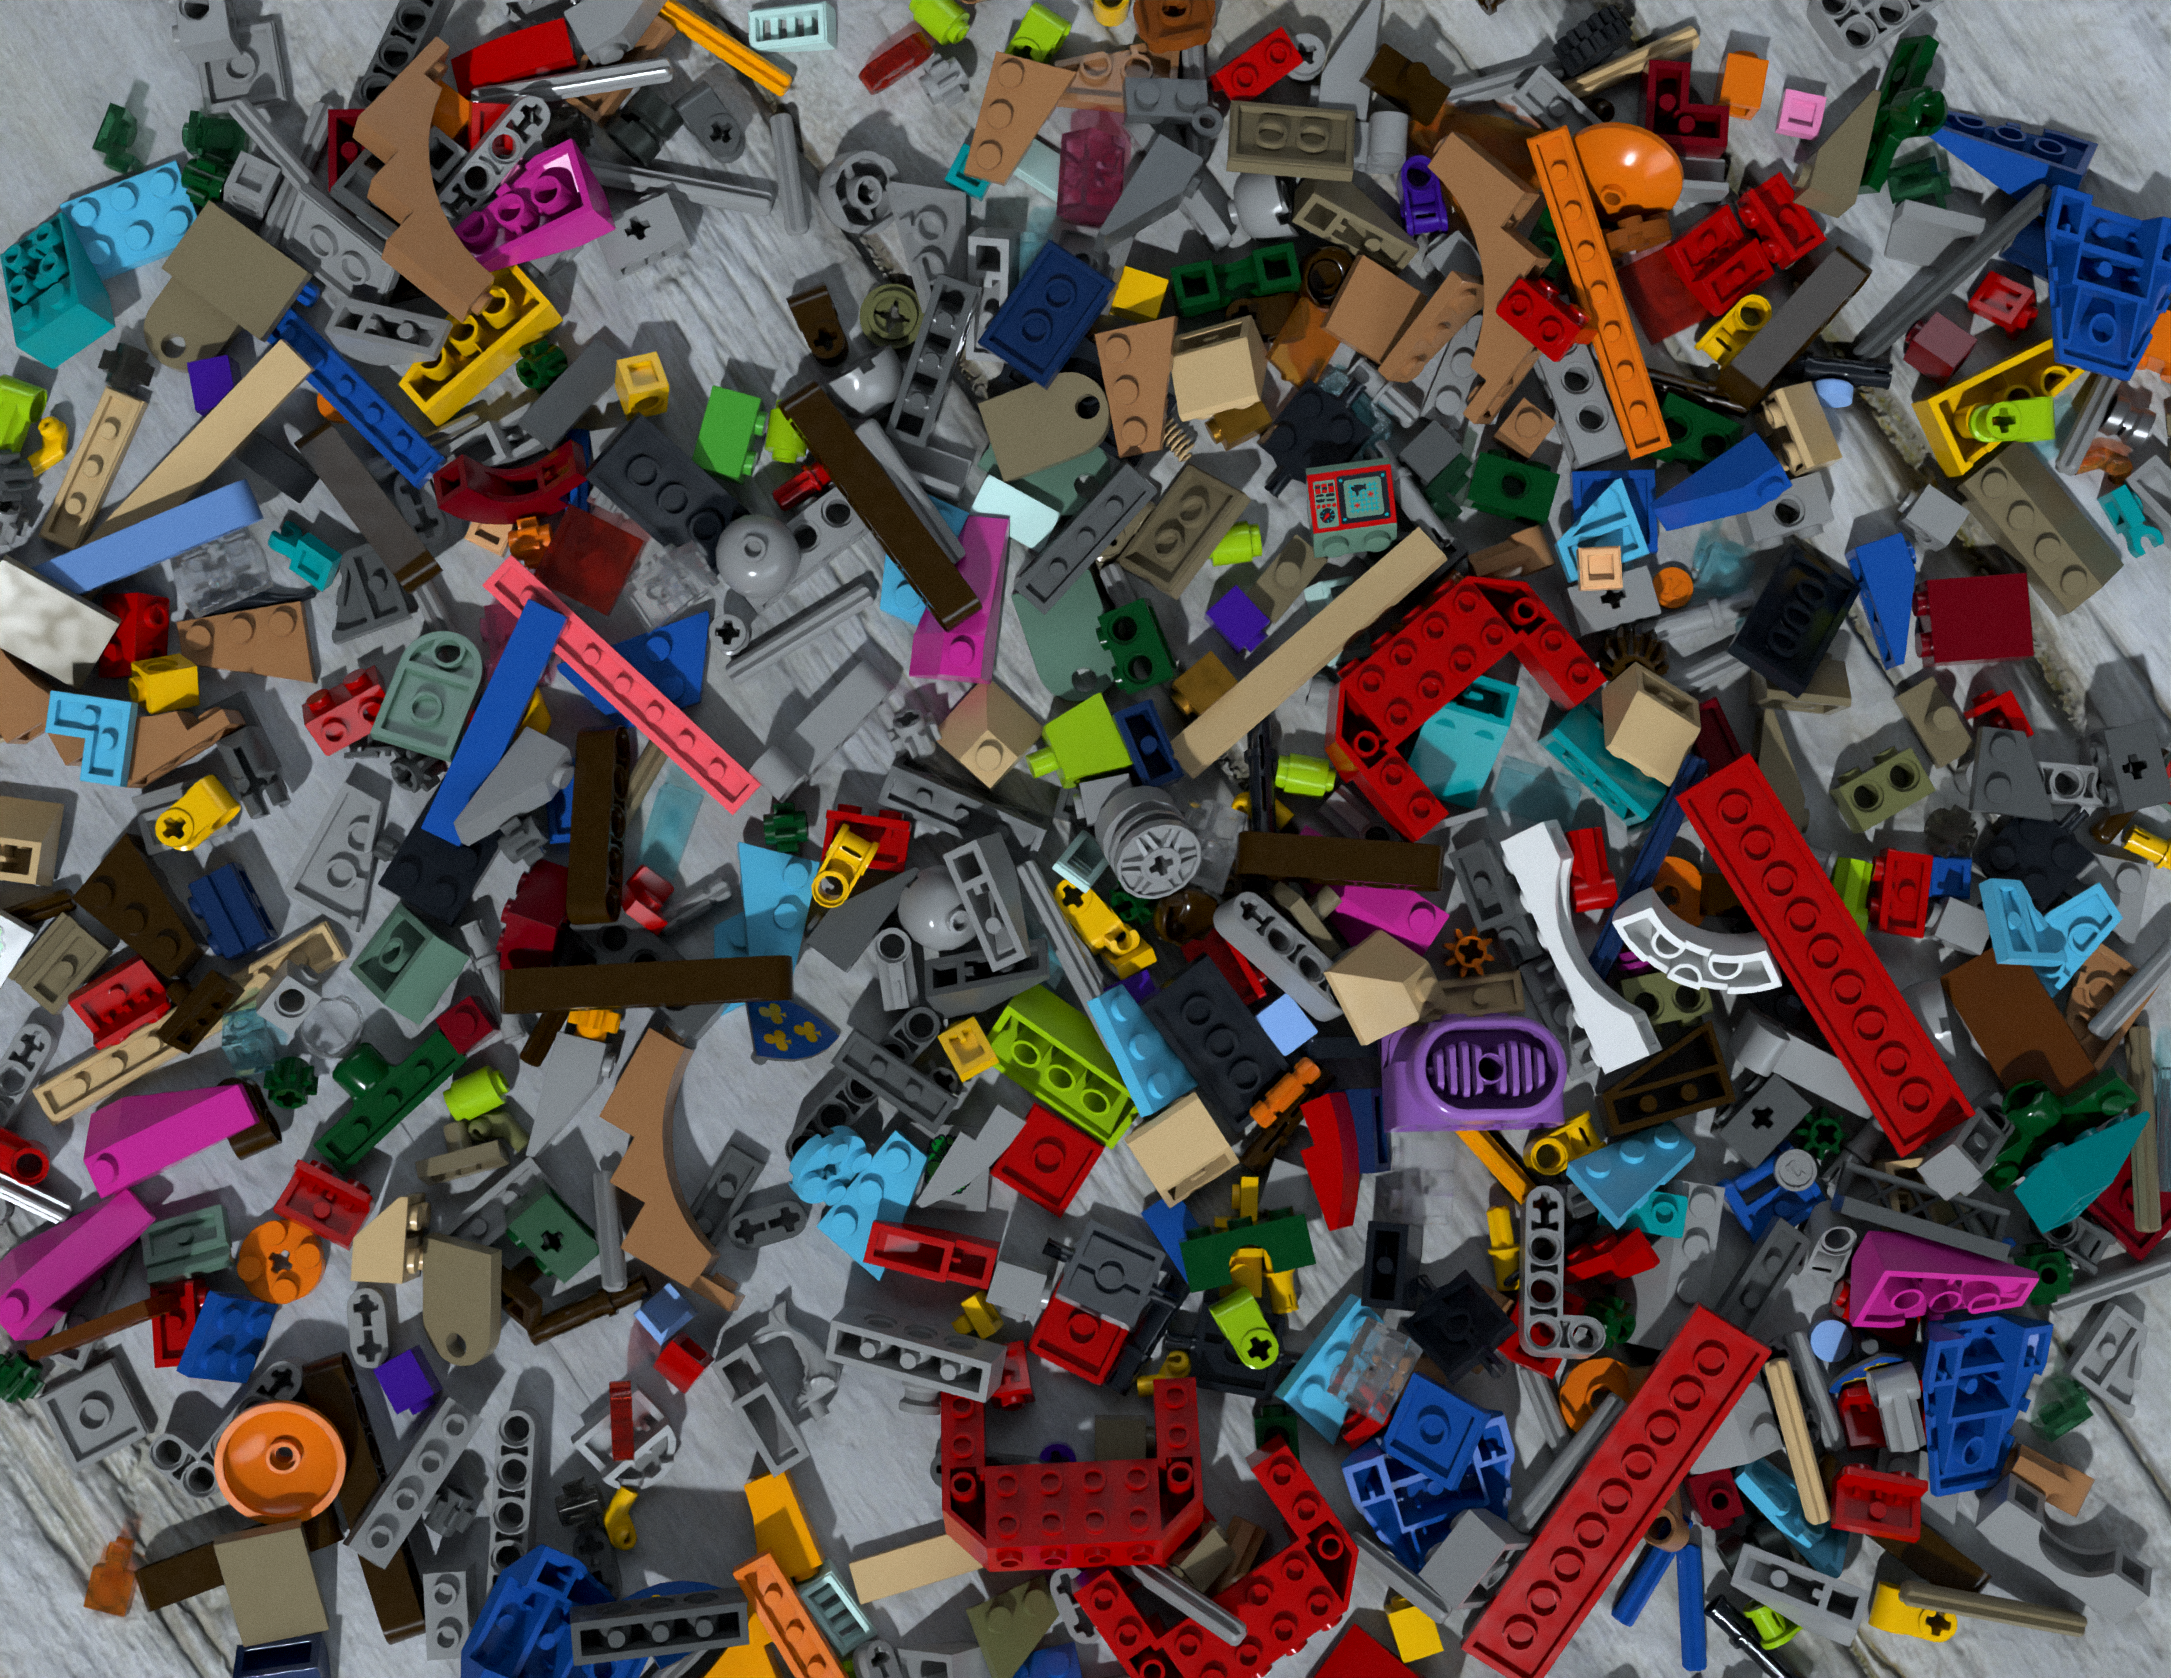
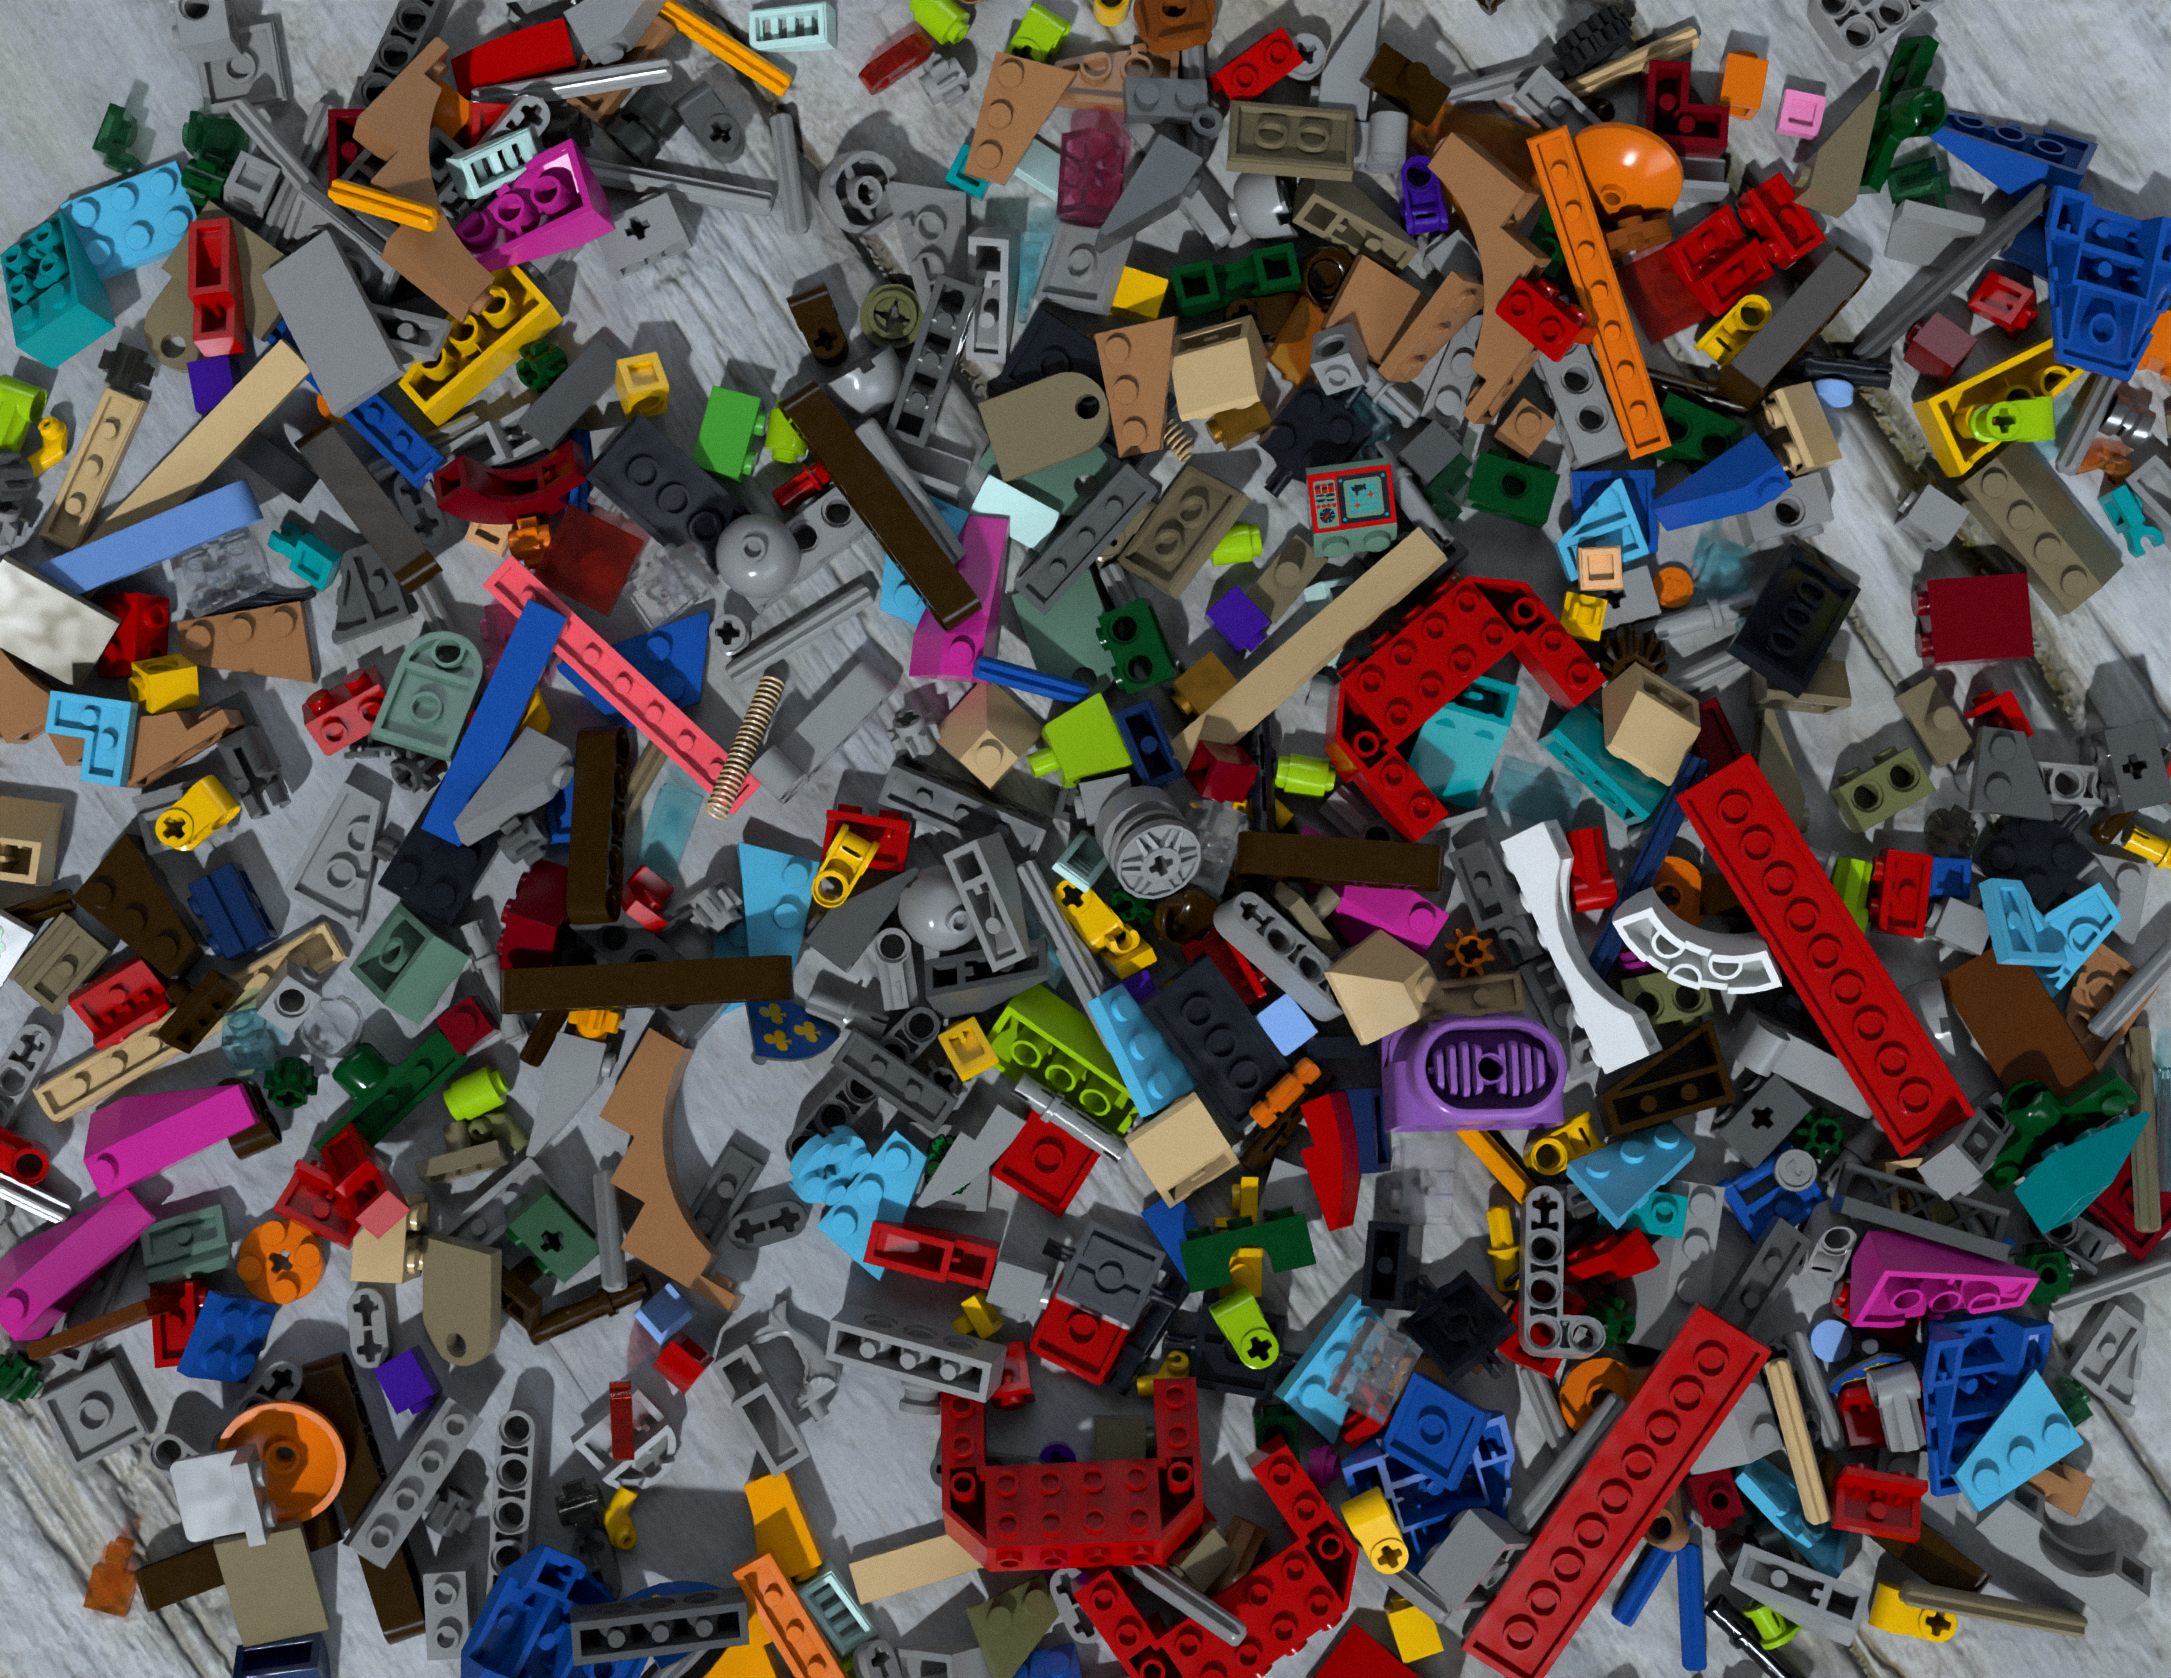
(216, 288): none -> red slope
(224, 1495): none -> light grey bracket
(333, 323): none -> light grey tile
(364, 1181): none -> red slope
(384, 205): none -> light orange axle
(469, 172): none -> light aqua slope
(716, 911): none -> light grey gear
(736, 746): none -> tan piece
(786, 827): dark green gear -> none
(846, 1014): none -> light grey axle
(1029, 680): none -> blue axle
(1048, 314): dark blue tile -> none
(1063, 1114): none -> light grey pin
(1221, 771): none -> dark red brick
(1281, 1289): yellow axle -> none
(1324, 1466): none -> dark pink plate
(1339, 358): none -> light grey brick
(1376, 1527): none -> yellow piece
(1519, 555): medium nougat piece -> none
(1583, 616): none -> yellow tile
(1886, 581): blue slope -> none
(2017, 1445): none -> medium azure wing

